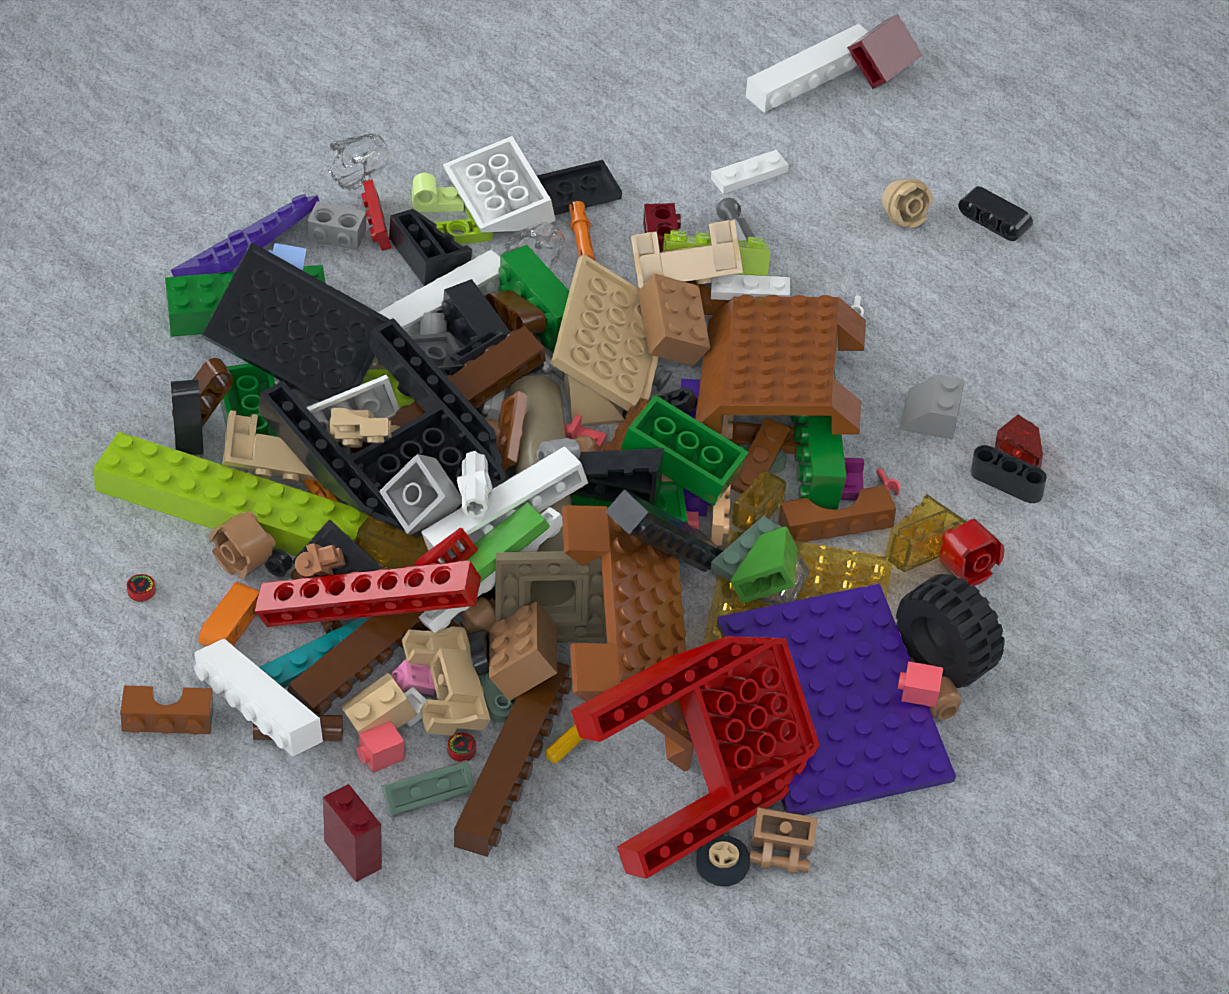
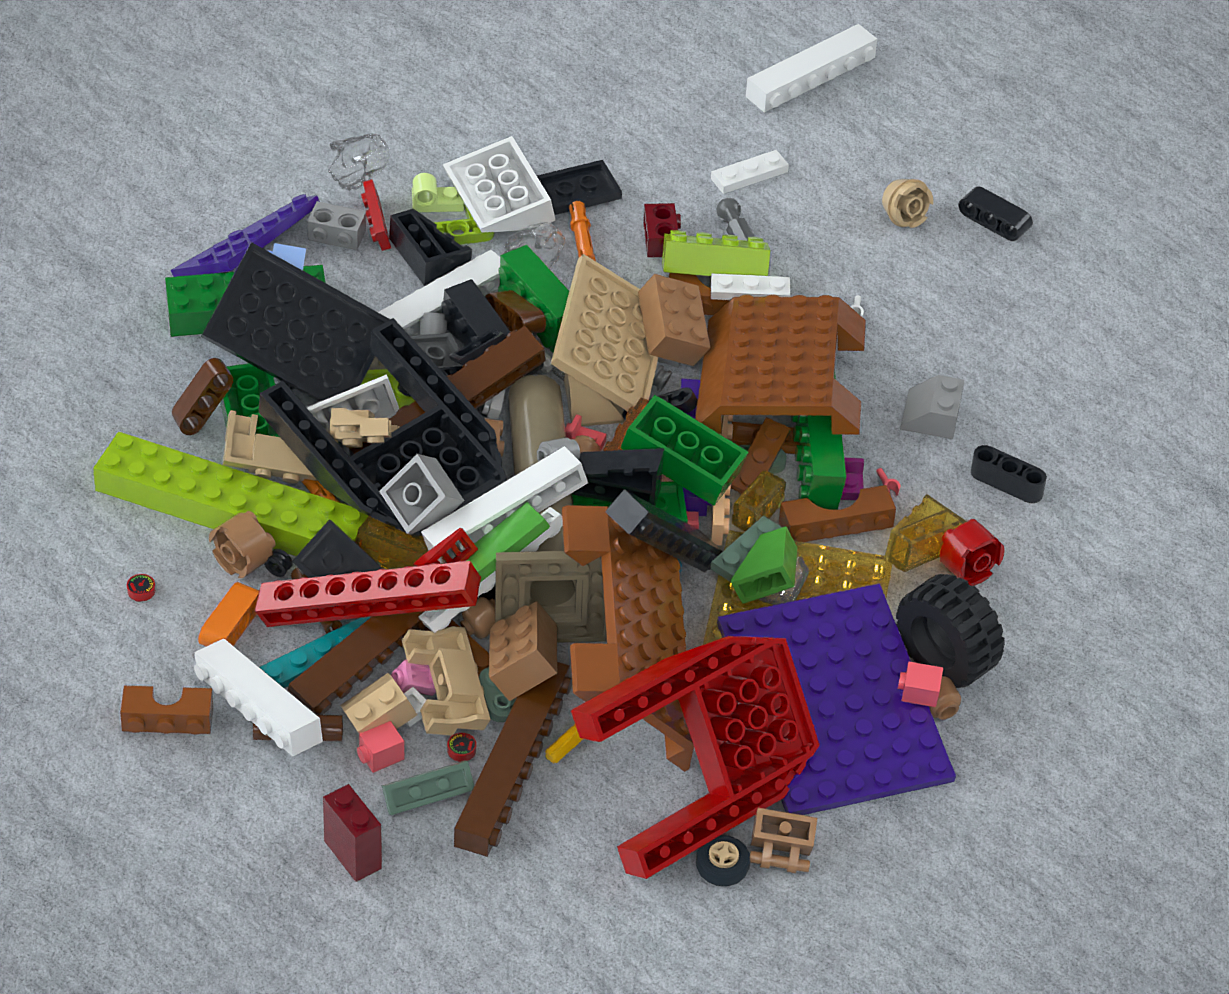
(187, 416): black beam -> none
(319, 560): nougat hips -> none
(474, 485): white piece -> none
(480, 651): black beam -> none
(510, 428): dark orange plate -> none
(691, 263): tan bracket -> none
(885, 51): brick -> none
(1021, 440): clear red slope -> none

